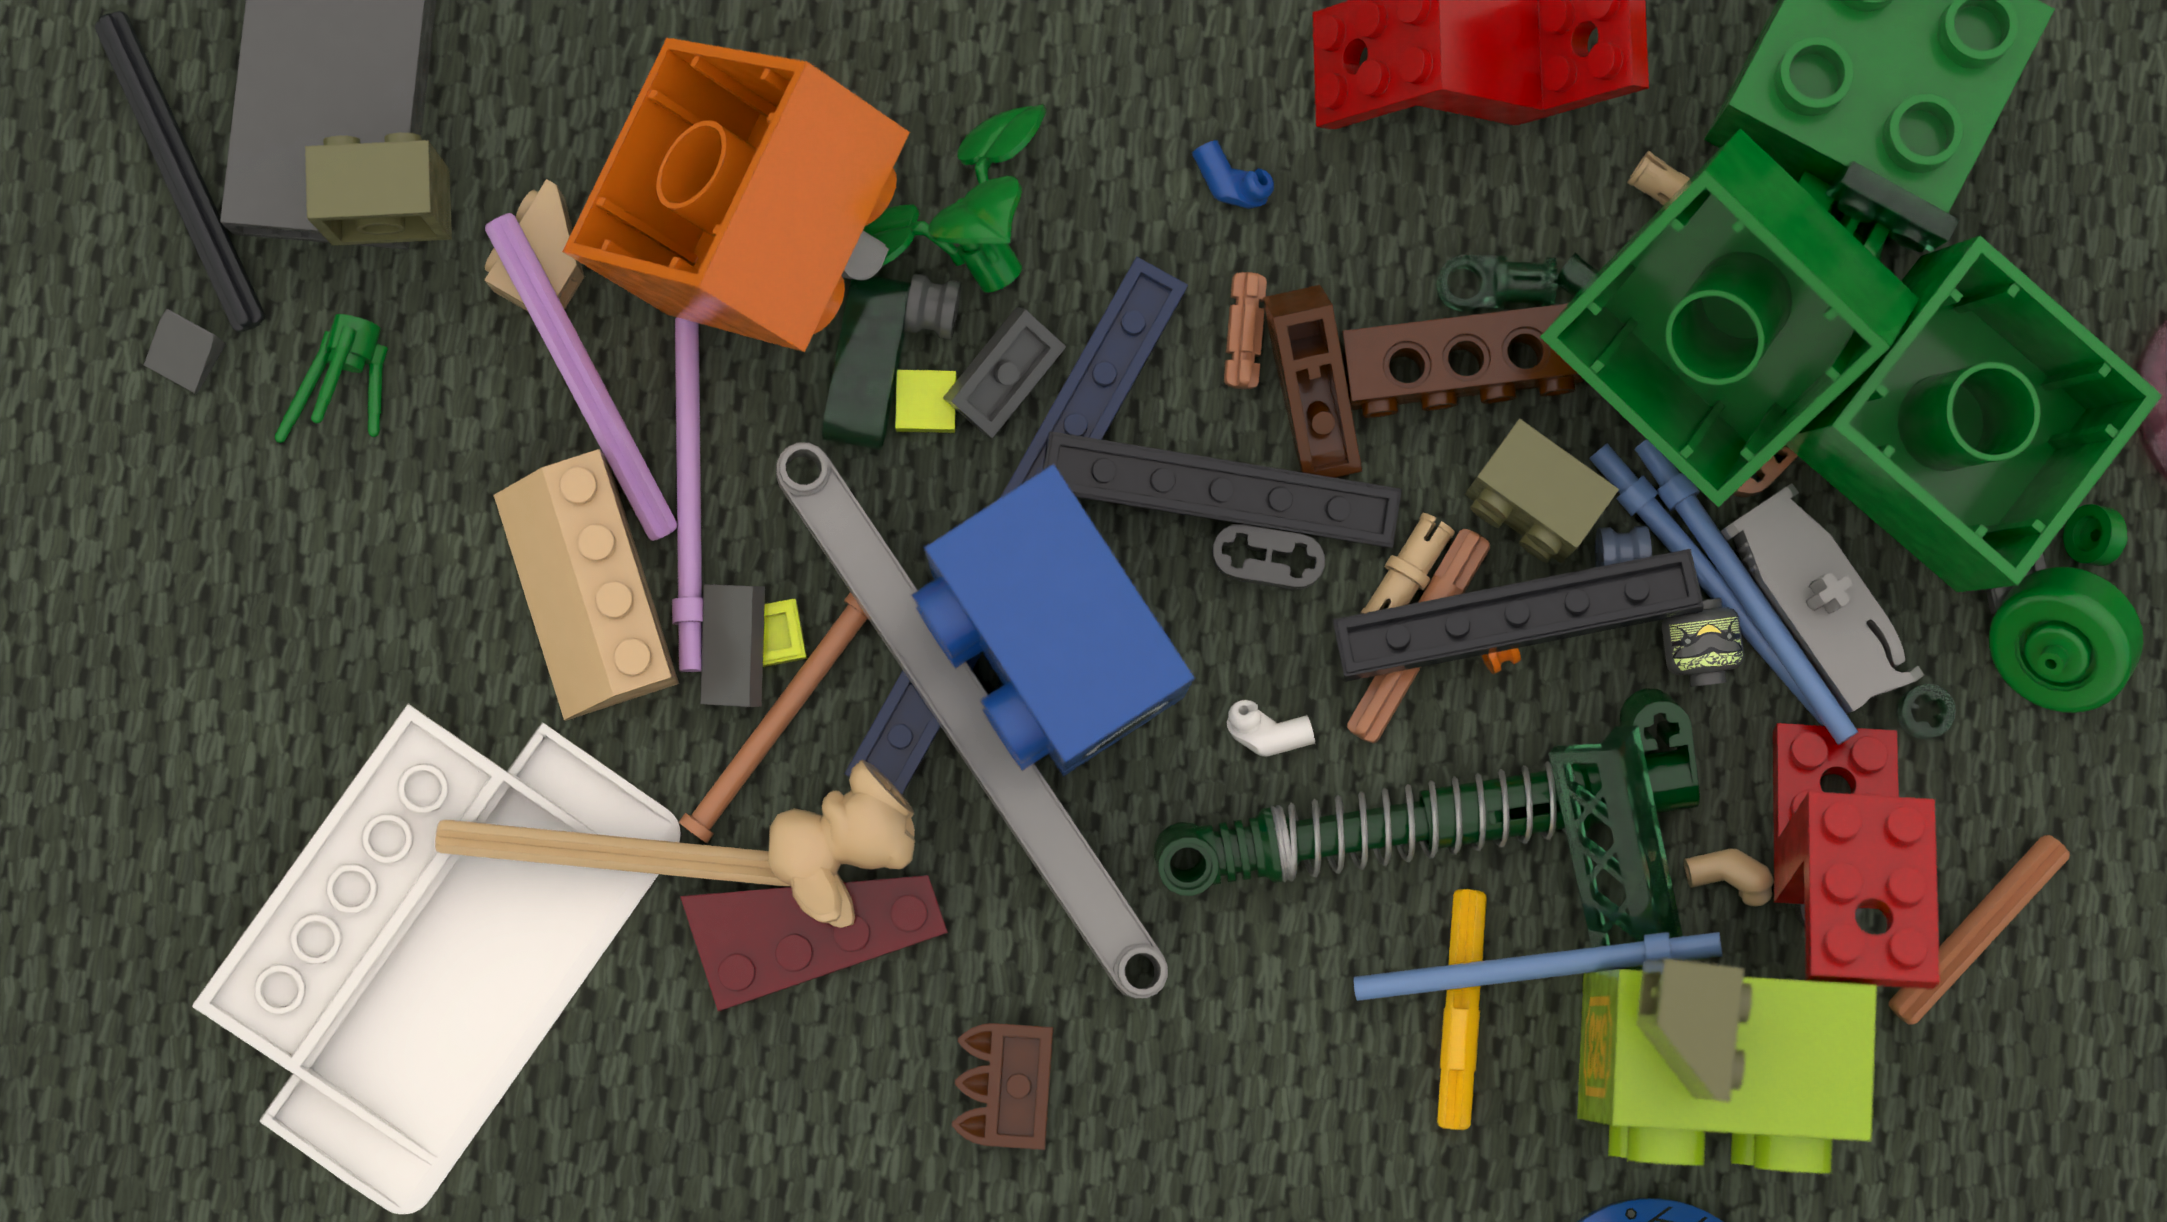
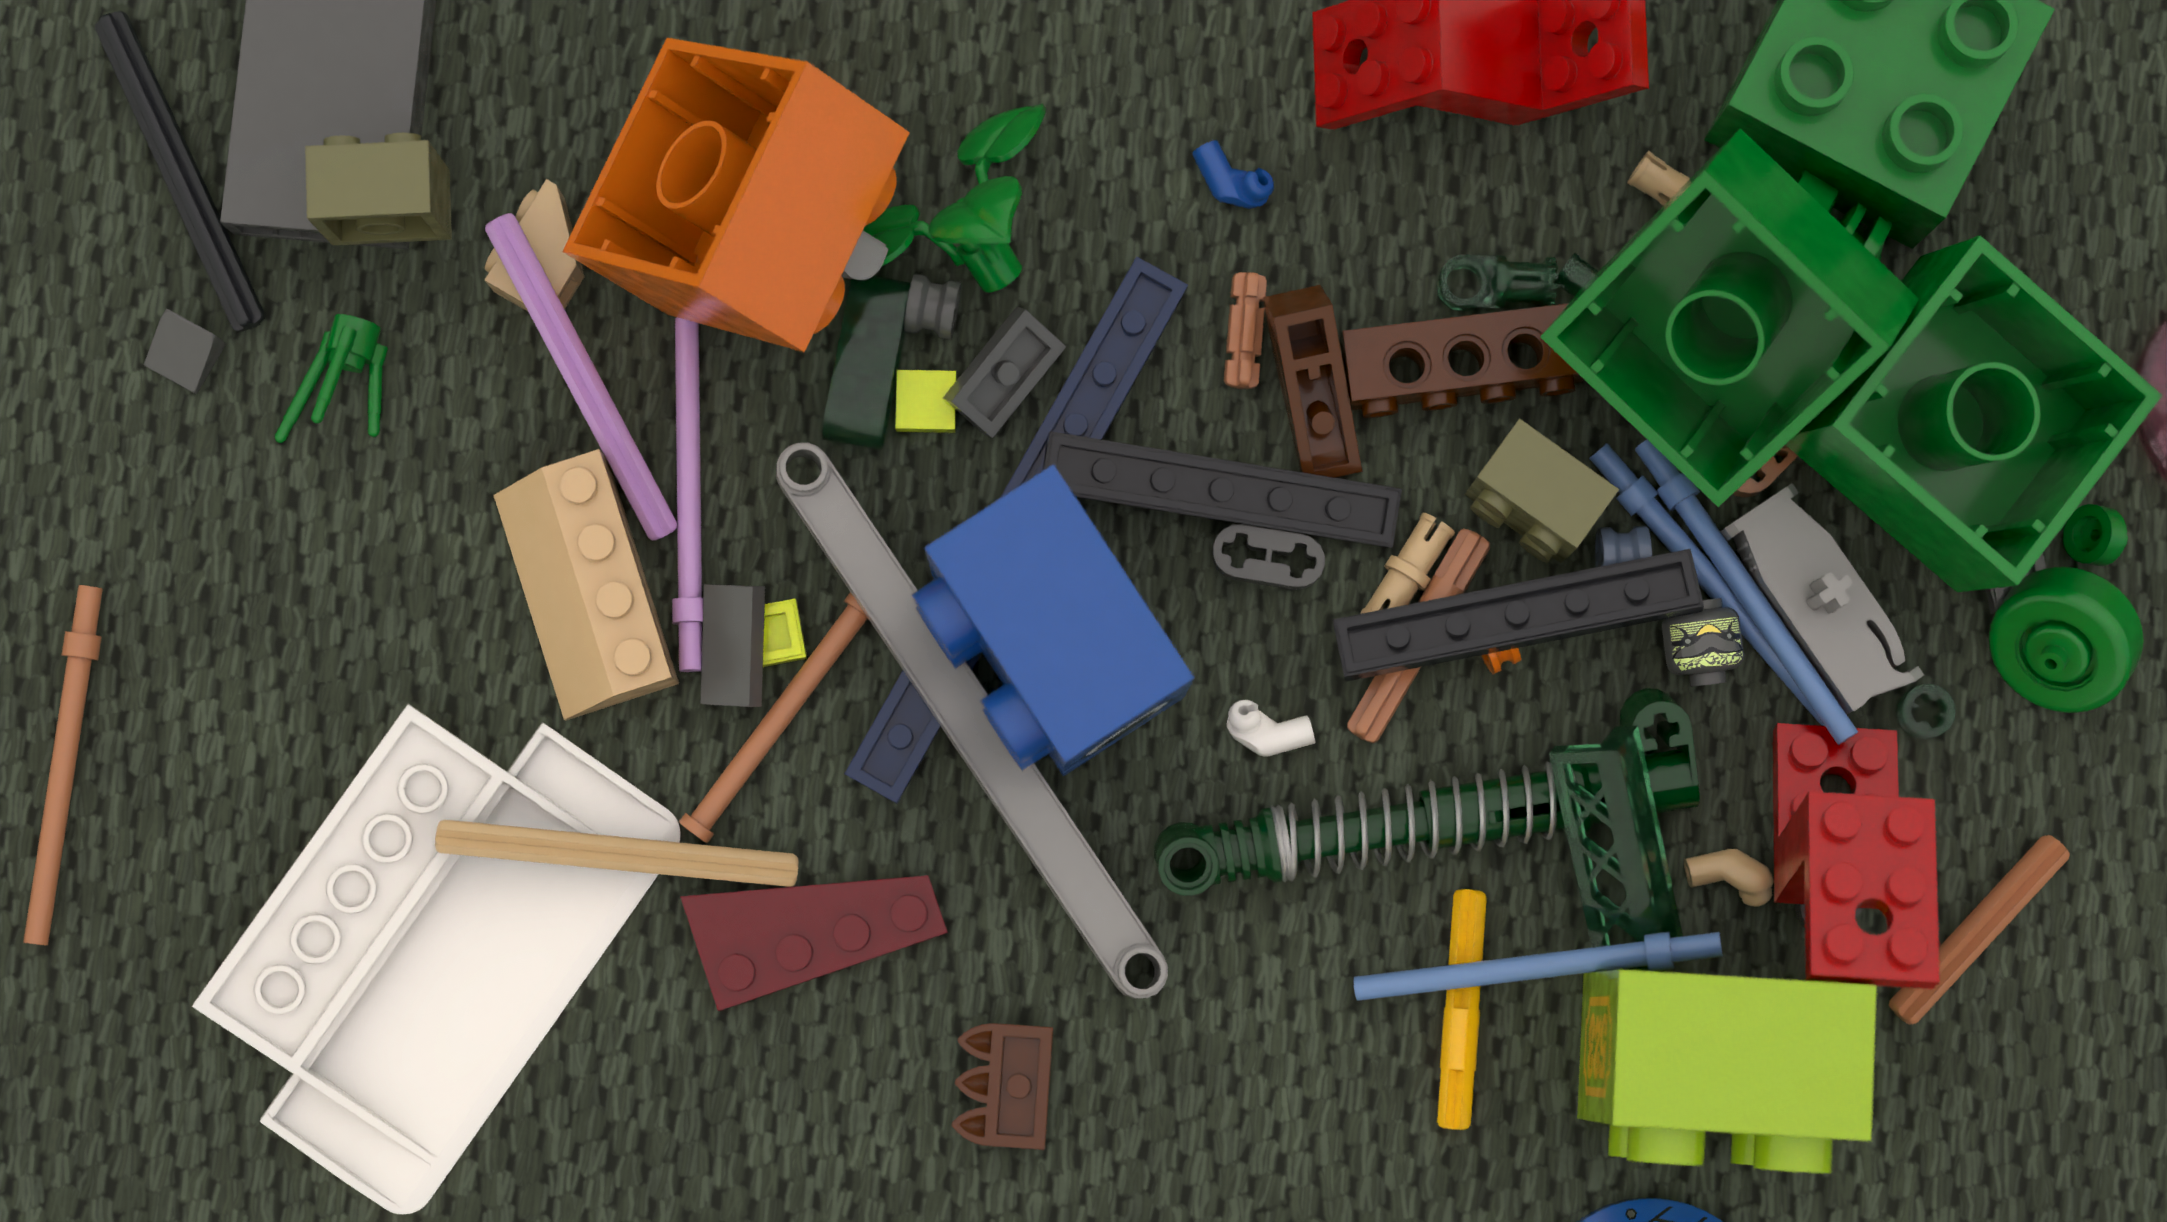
(80, 648): none -> nougat bar
(861, 829): tan animal -> none
(1693, 1022): olive slope -> none
(1871, 197): clear green plate -> none

